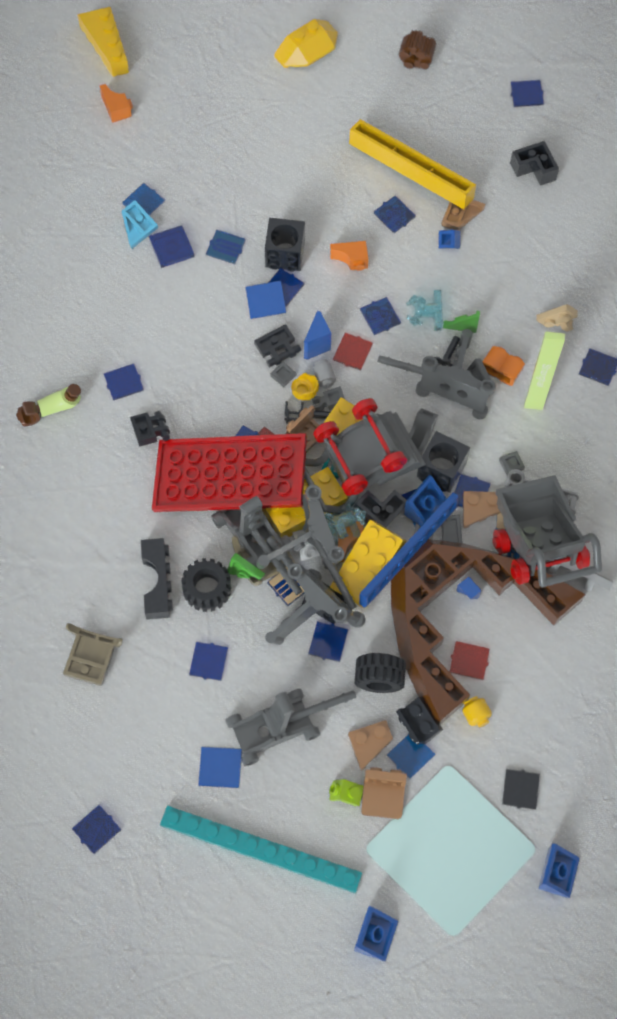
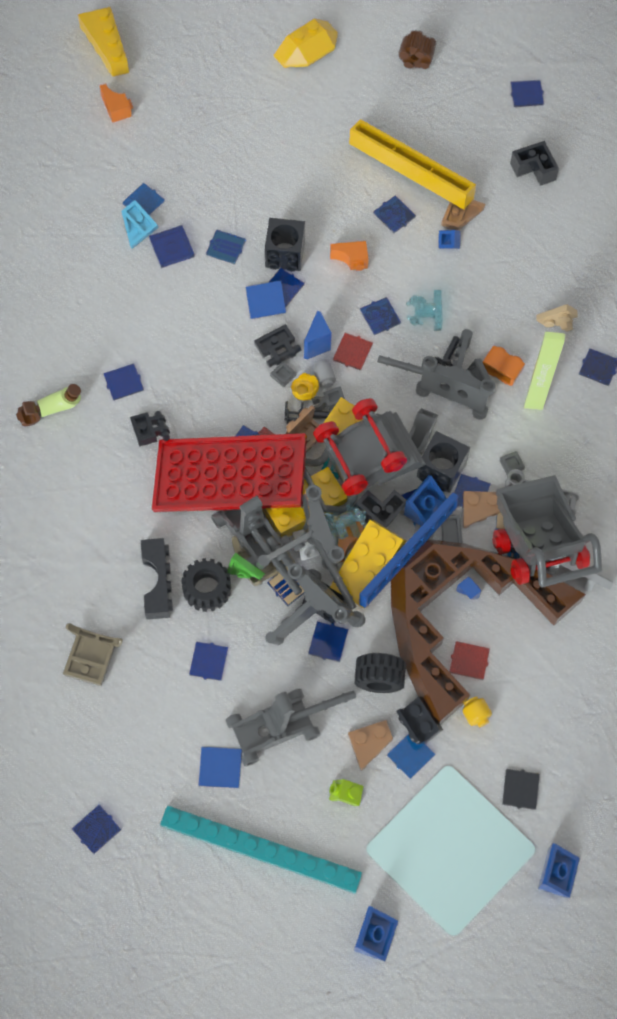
(383, 793): medium nougat bracket -> none
(463, 322): bright green tile -> none

